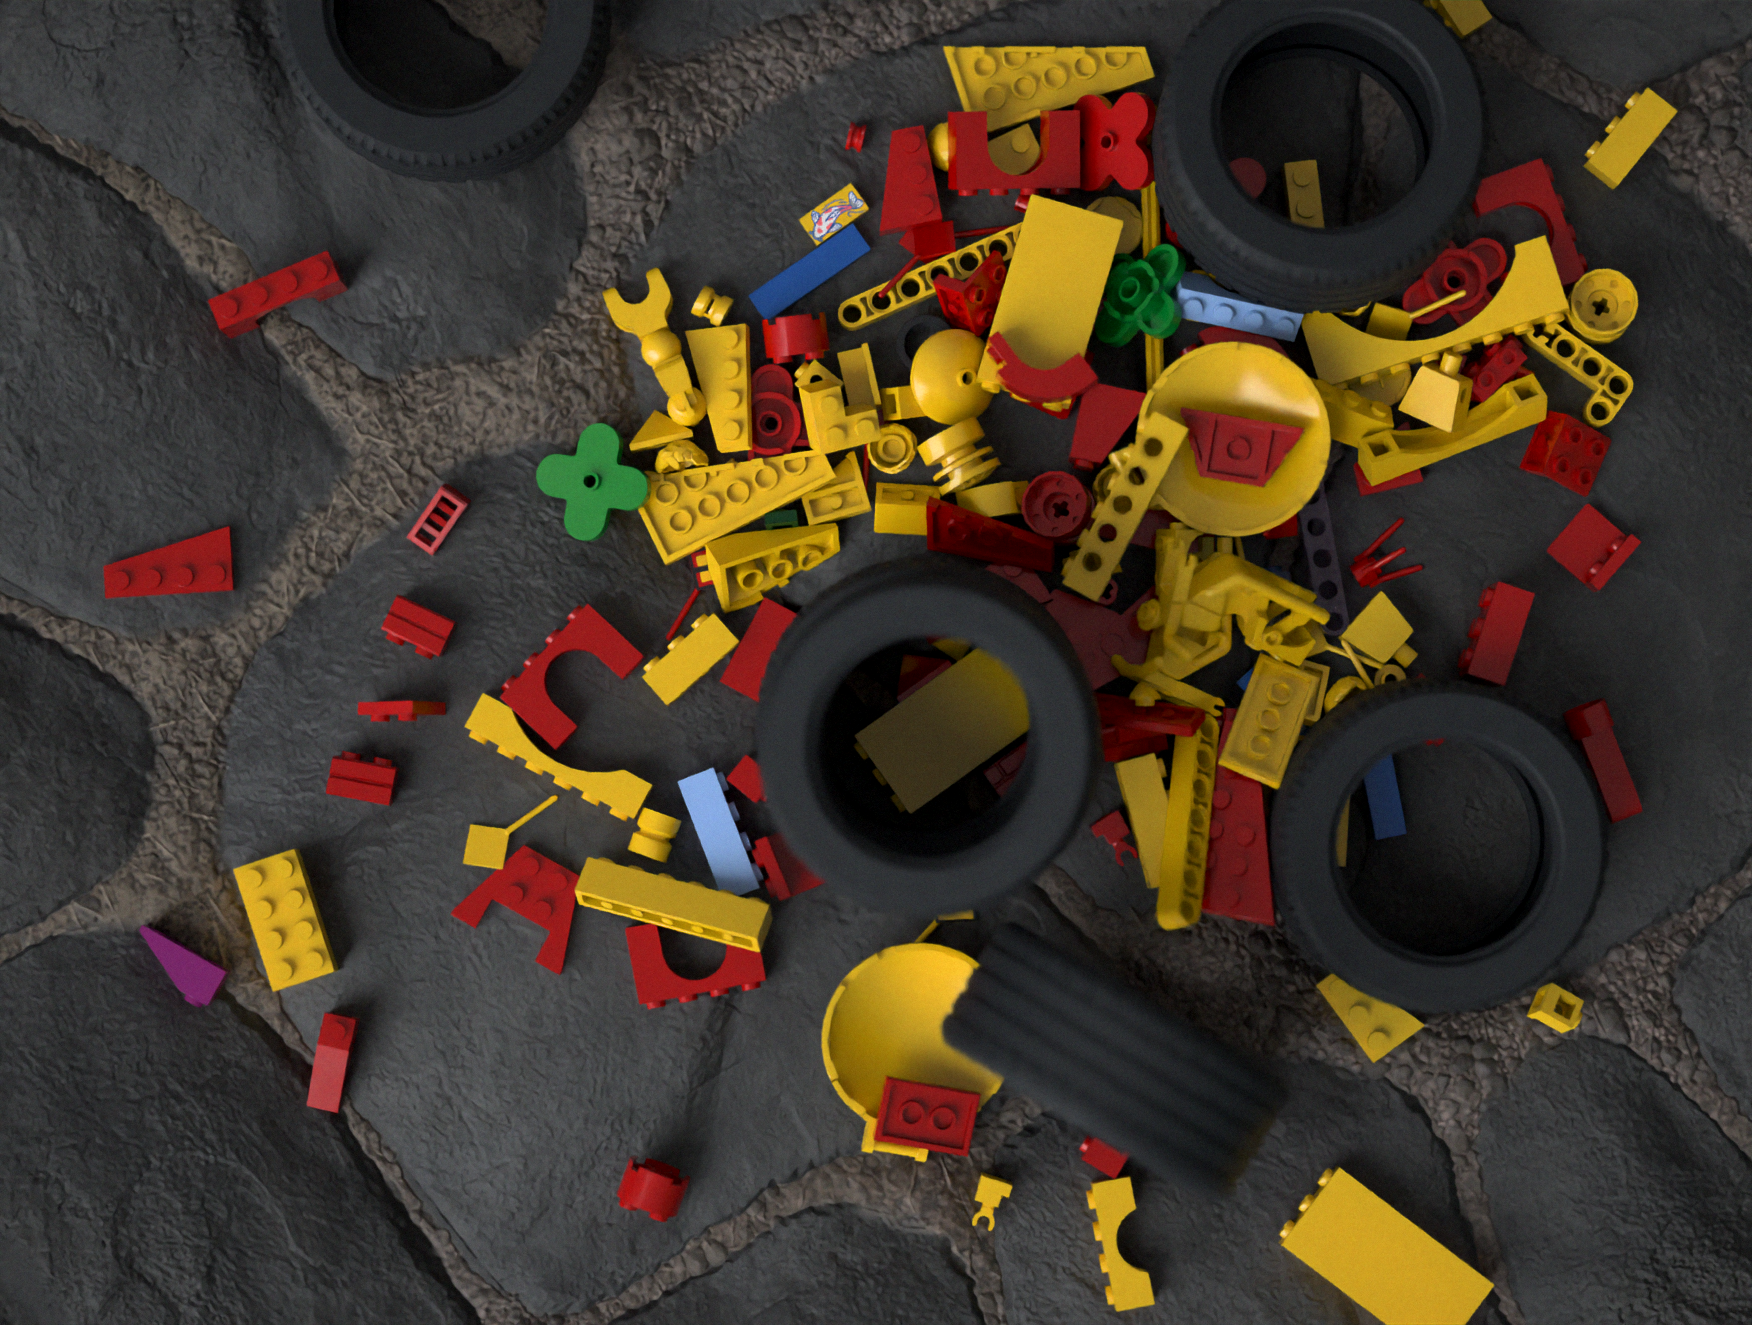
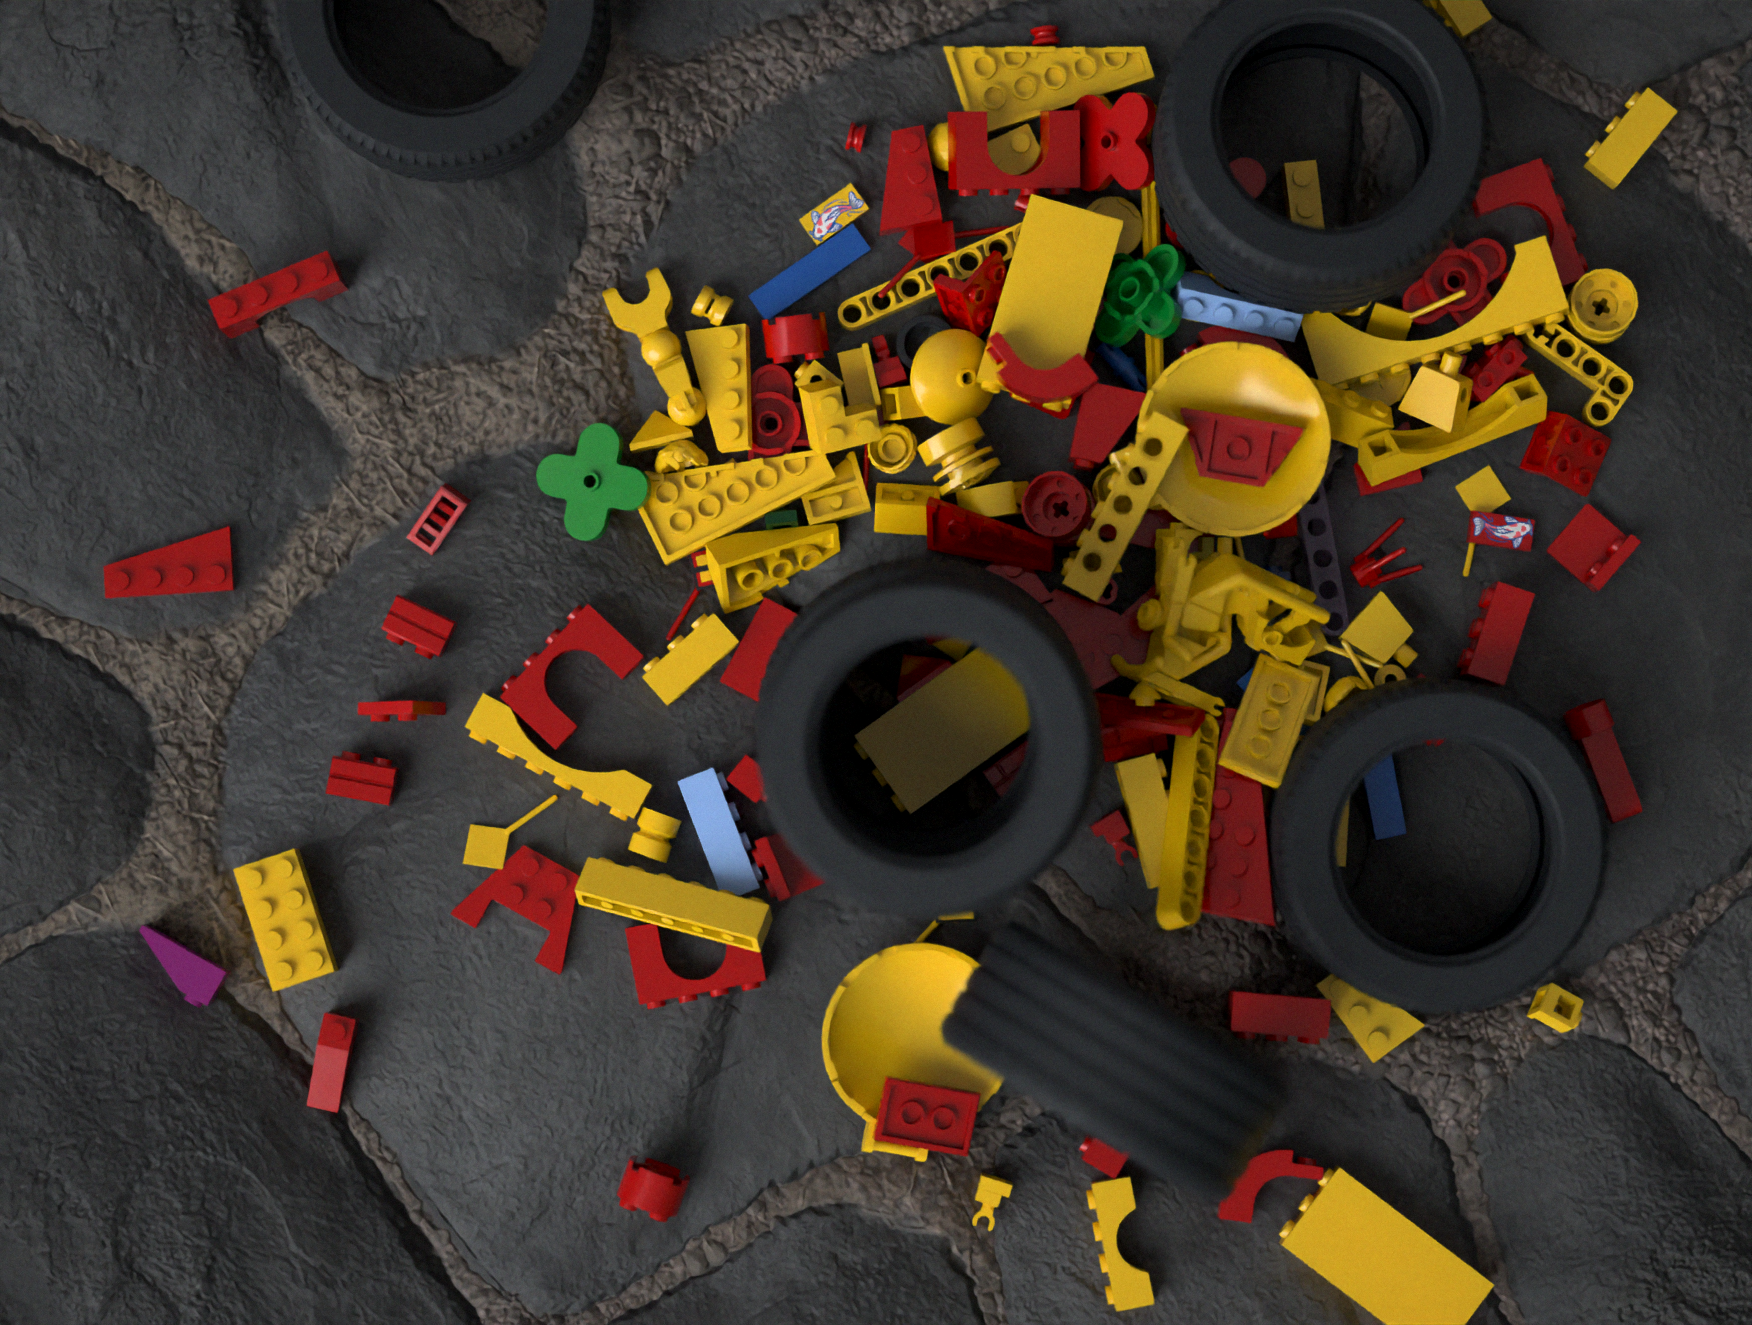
(888, 370): none -> red piece
(1045, 35): none -> red bush
(1123, 367): none -> blue pin
(1264, 1167): none -> red arch
(1278, 1016): none -> red brick
(1484, 494): none -> yellow piece
(1500, 531): none -> tile

